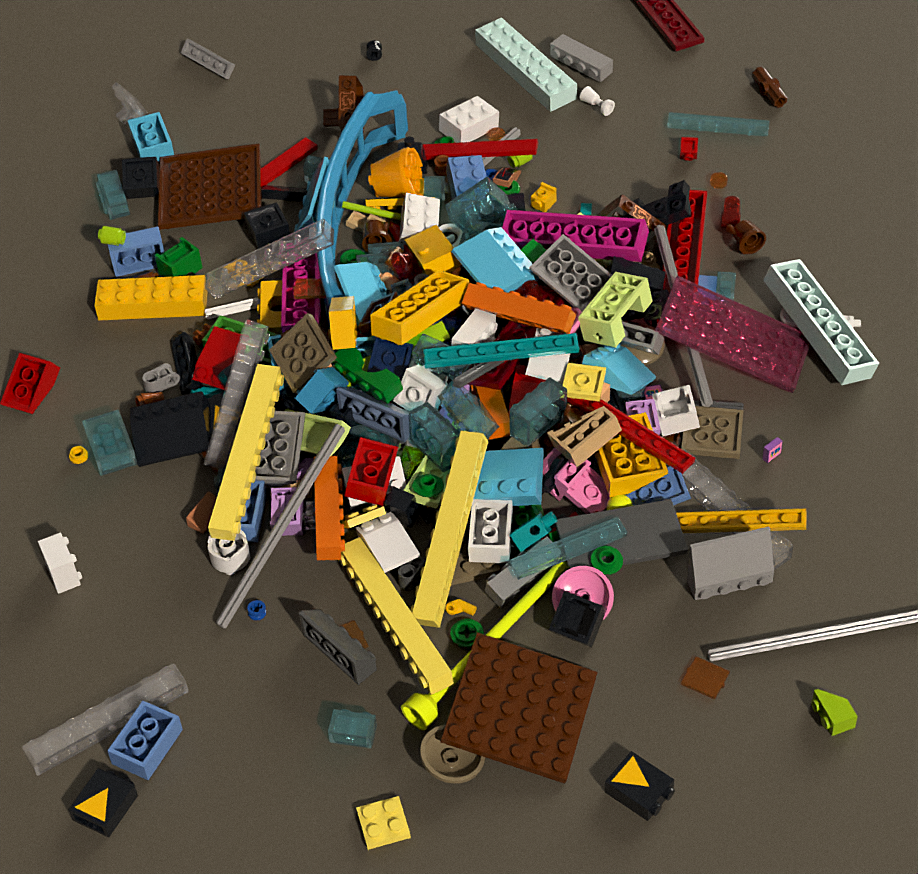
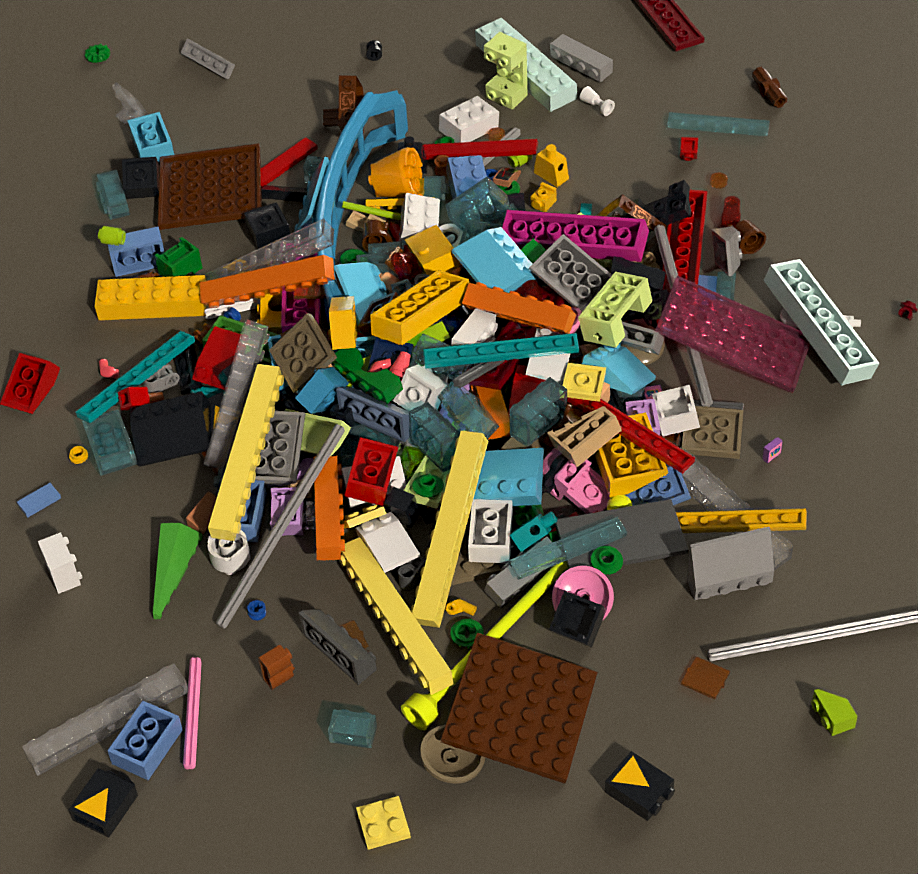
(38, 500): none -> medium blue tile
(91, 55): none -> green gear
(107, 371): none -> coral arm
(133, 397): none -> red brick
(135, 376): none -> teal tile
(175, 550): none -> bright green wedge
(192, 713): none -> bright pink axle
(232, 313): none -> blue bush
(267, 281): none -> orange brick
(276, 666): none -> dark orange brick
(380, 365): none -> coral arm
(401, 364): none -> coral cone
(510, 83): none -> yellowish green plate
(551, 166): none -> yellow torso
(726, 249): none -> light grey slope
(909, 307): none -> dark red plate

